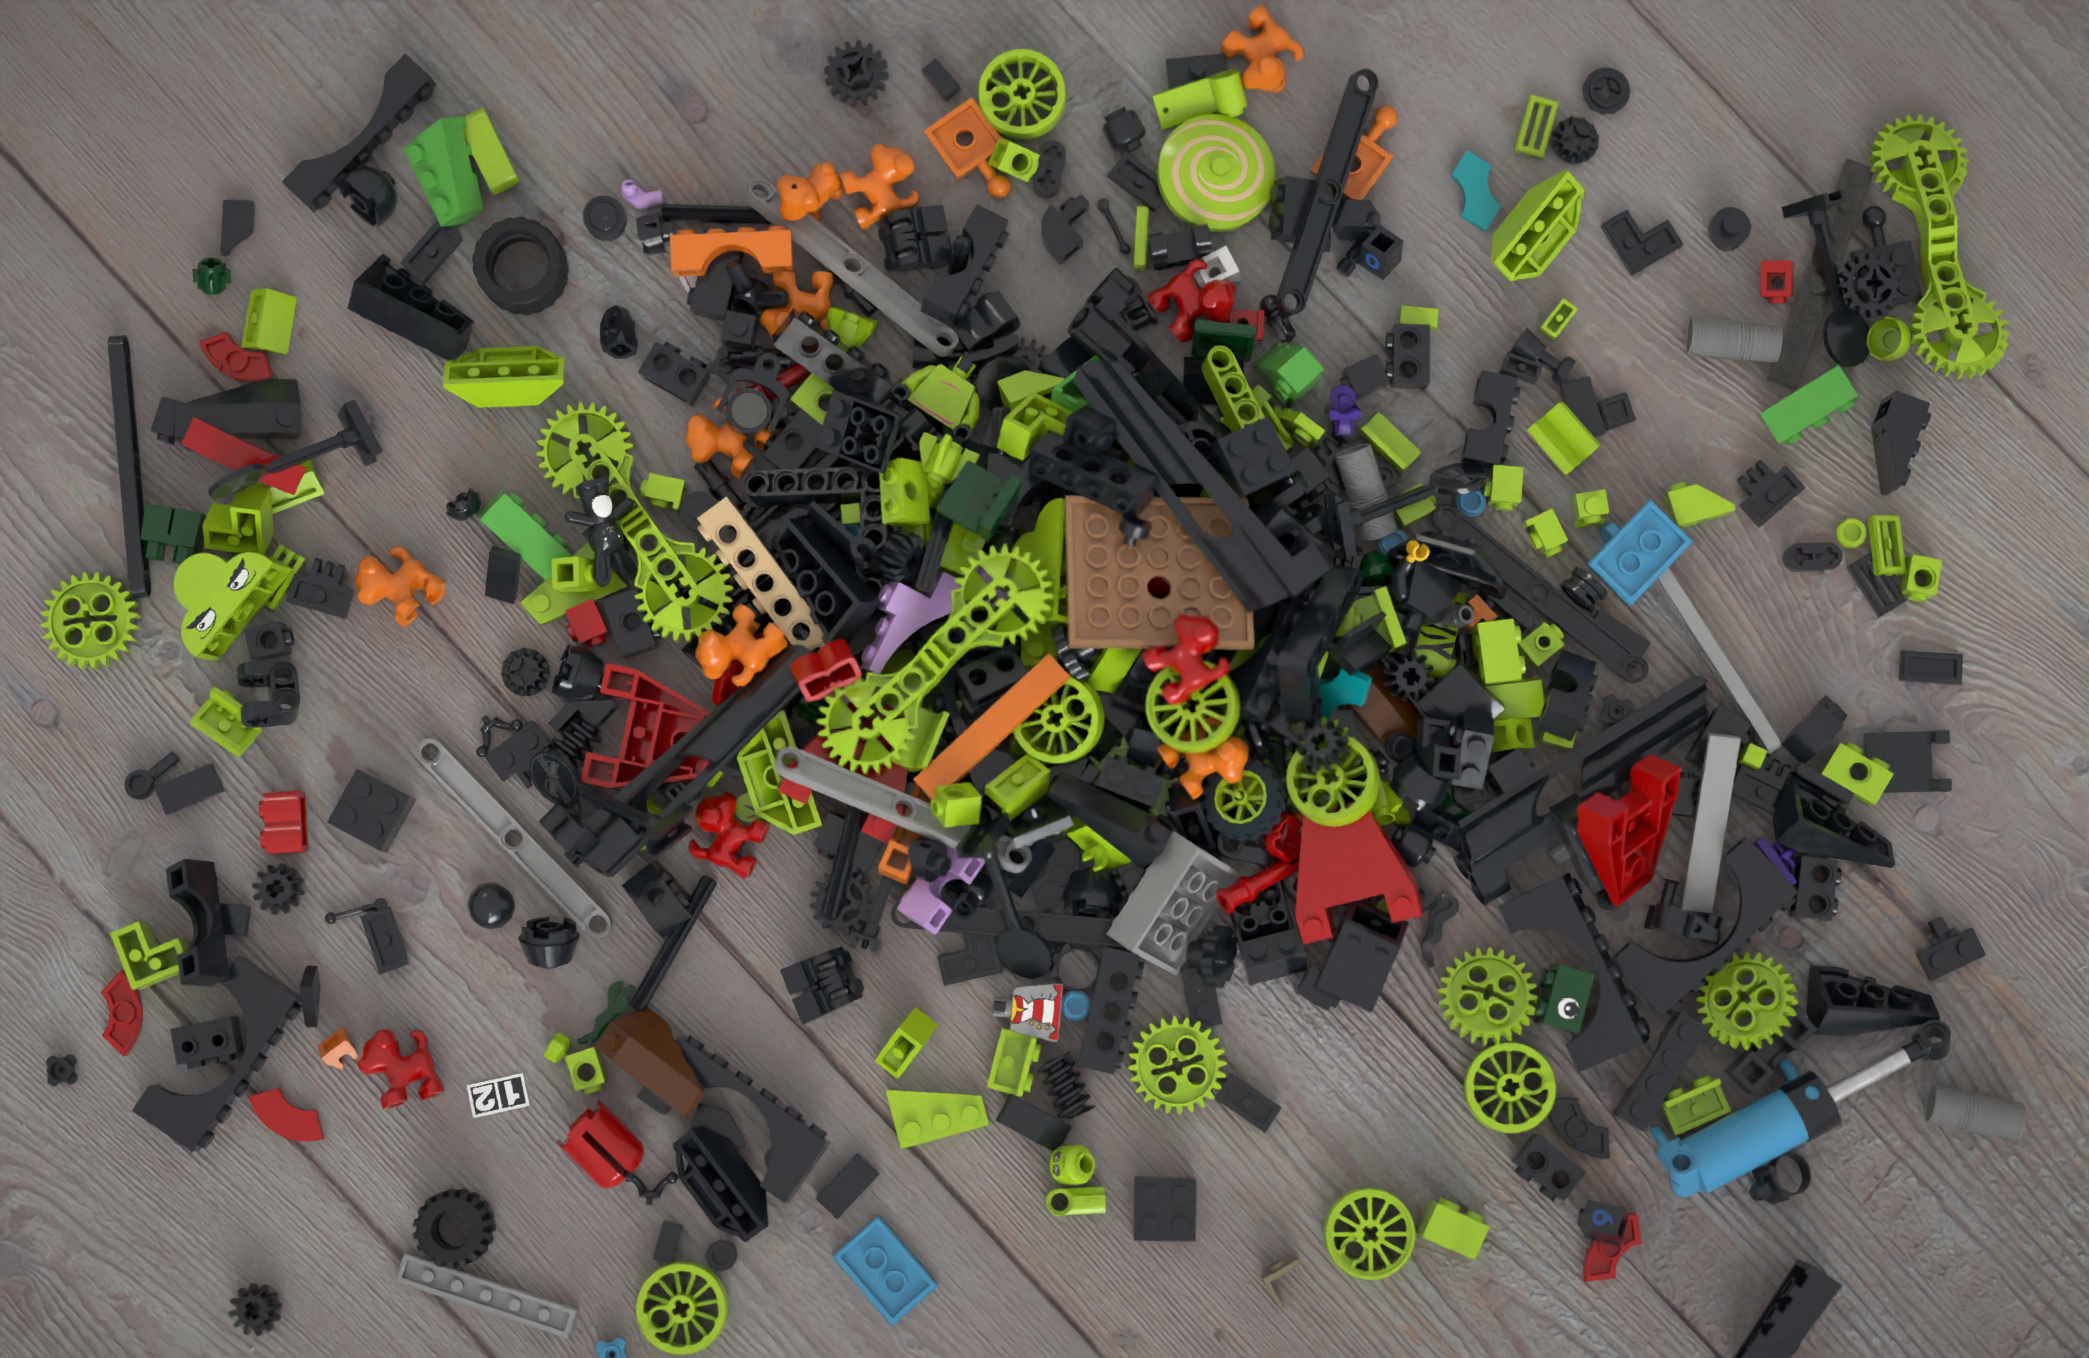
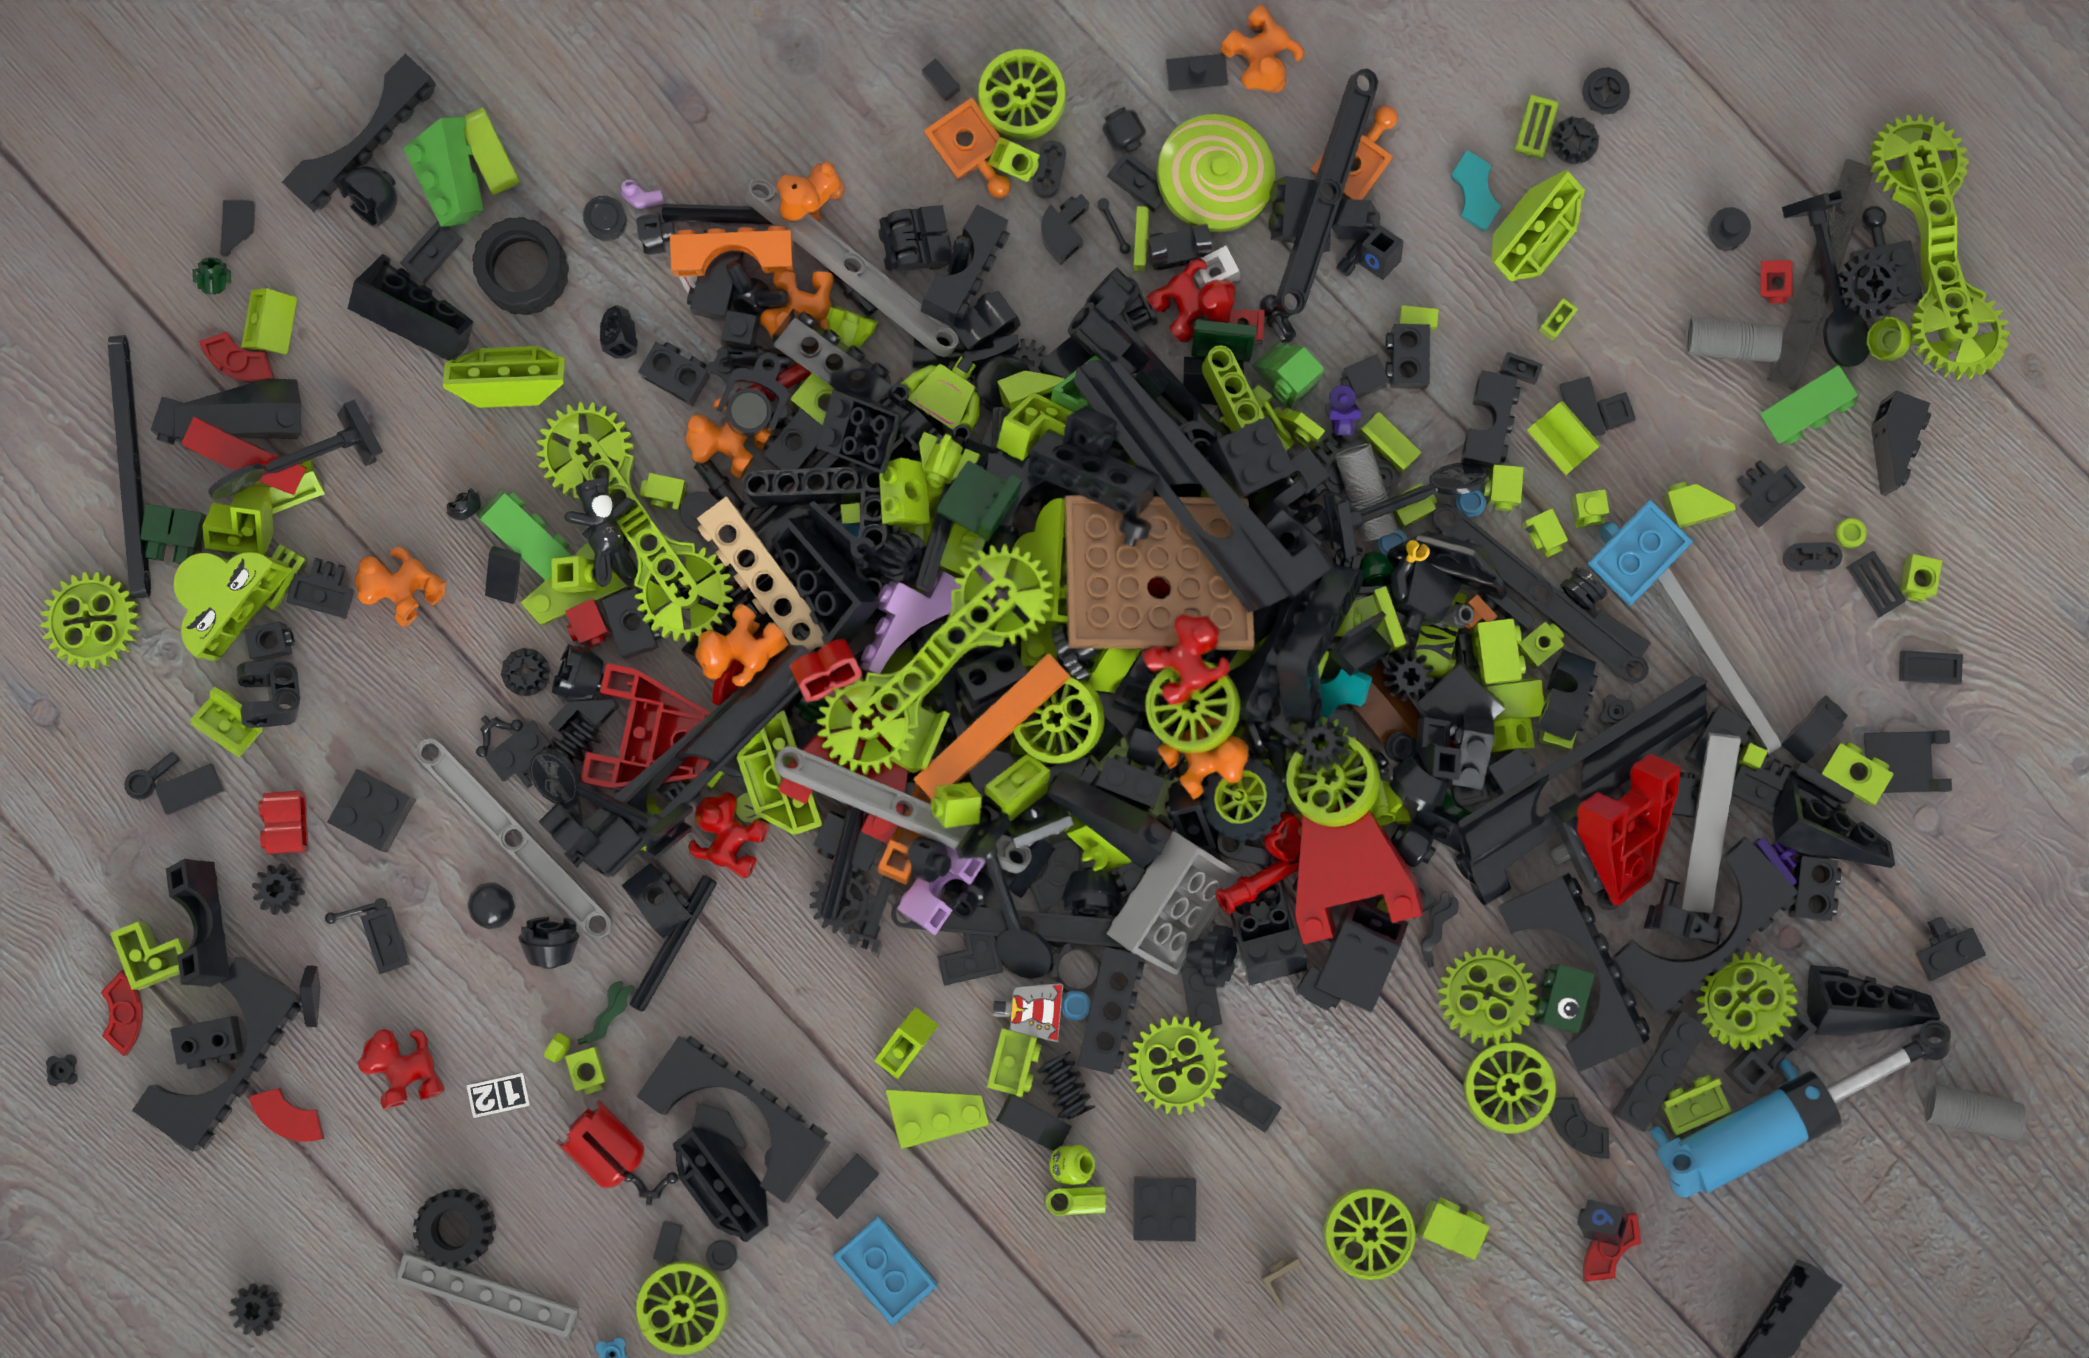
(235, 919): black tile -> none
(335, 1047): orange tile -> none
(648, 1052): reddish brown wedge -> none
(826, 984): black hips -> none
(850, 84): black gear -> none
(889, 167): orange animal -> none
(1208, 95): lime door -> none
(1533, 349): black piece -> none
(1551, 1162): black brick -> none
(1638, 249): black tile -> none
(1766, 1183): black piece -> none
(1882, 545): lime tile -> none

